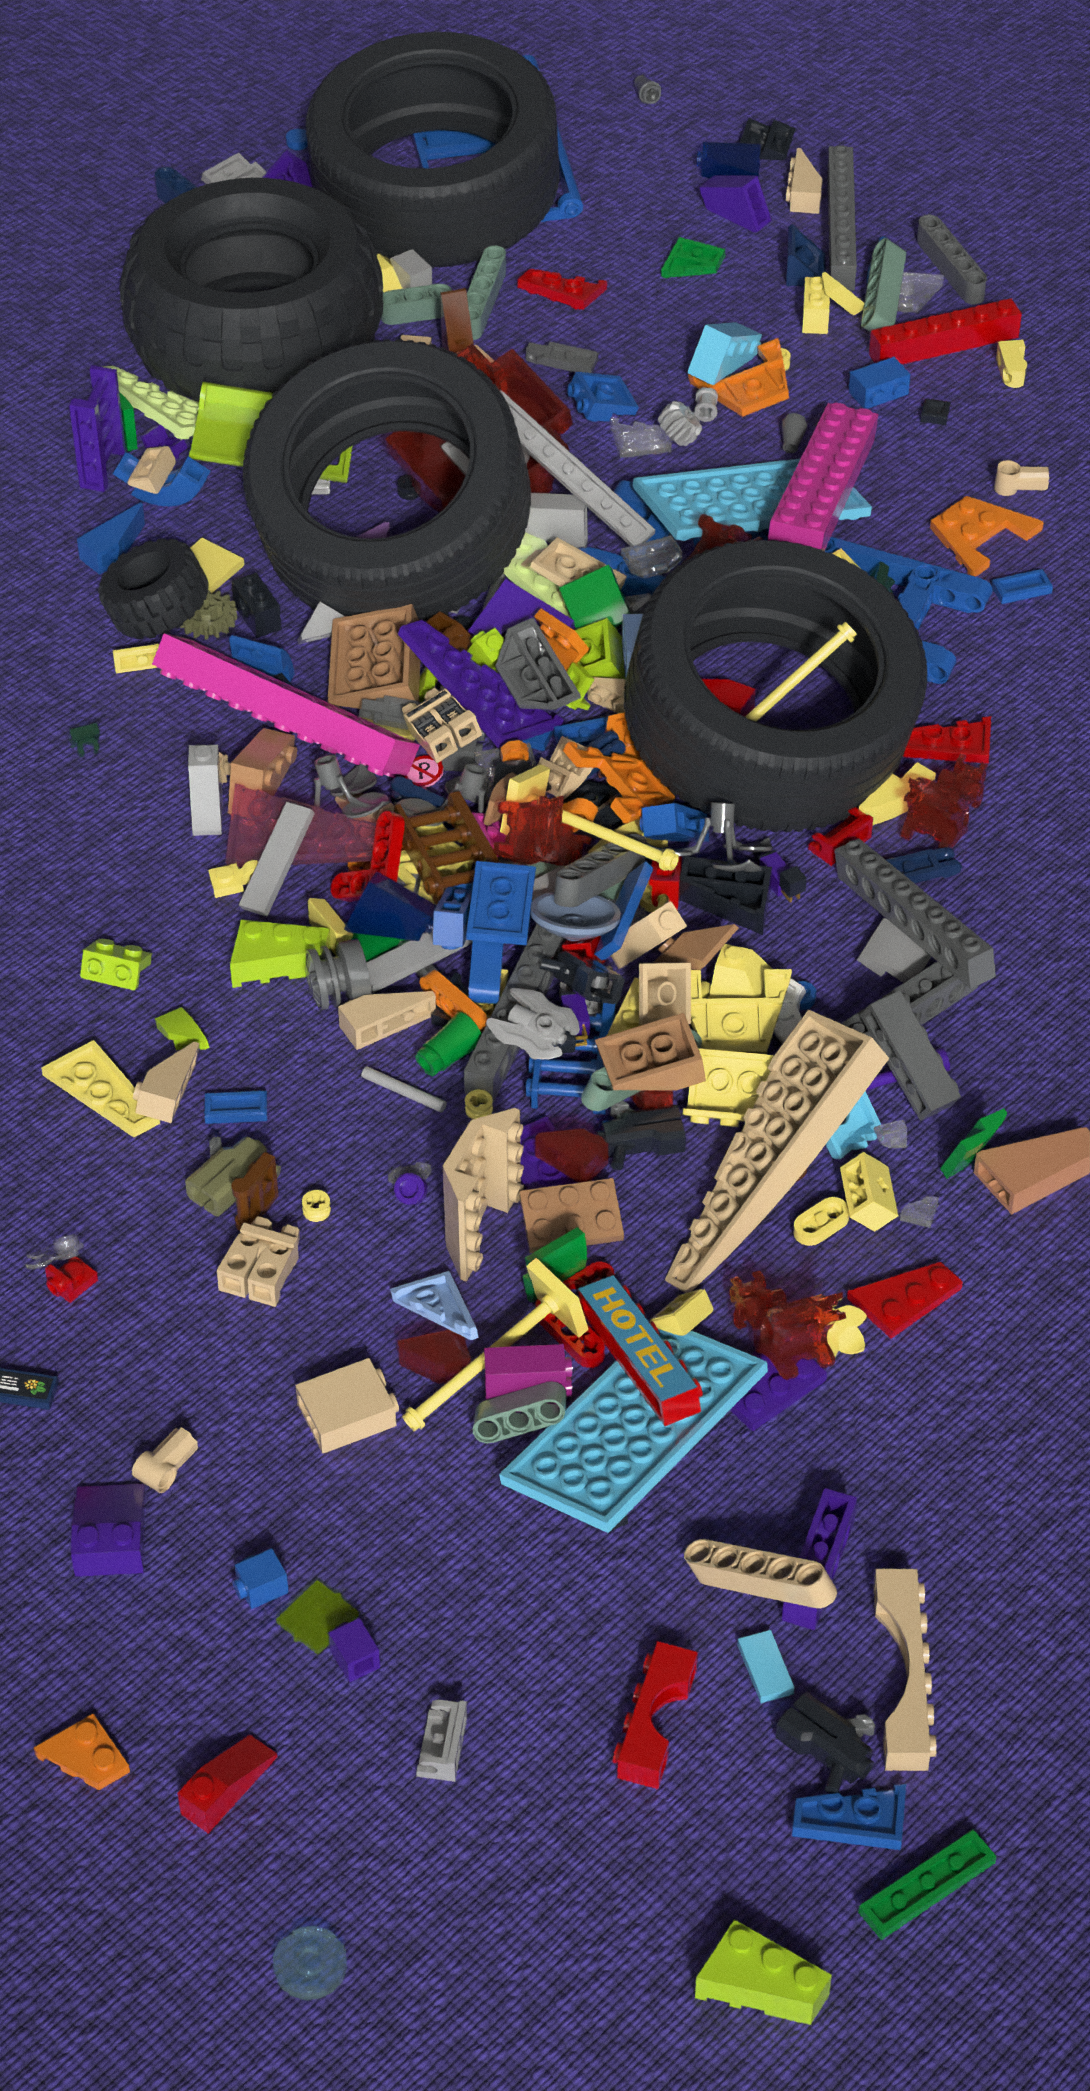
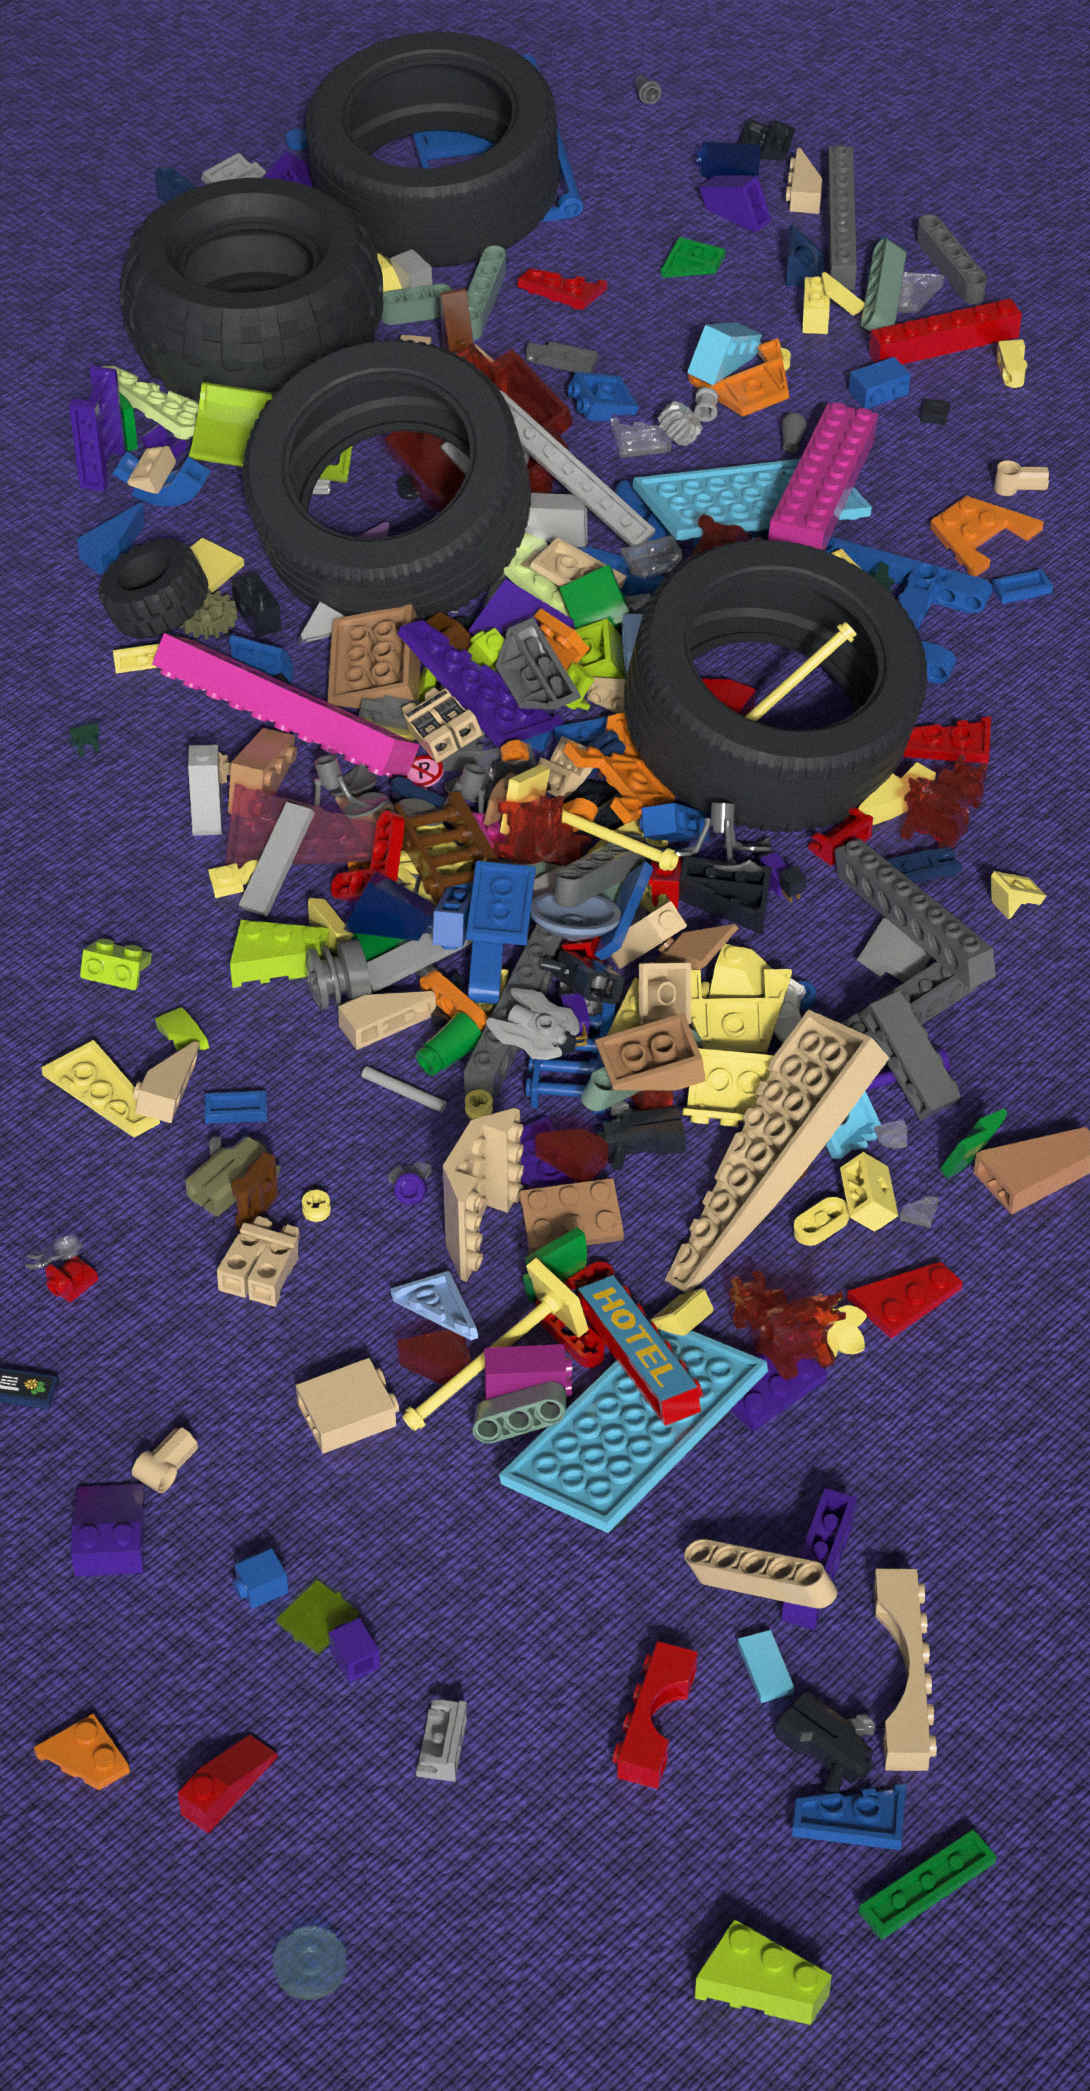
(1011, 891): none -> light yellow slope

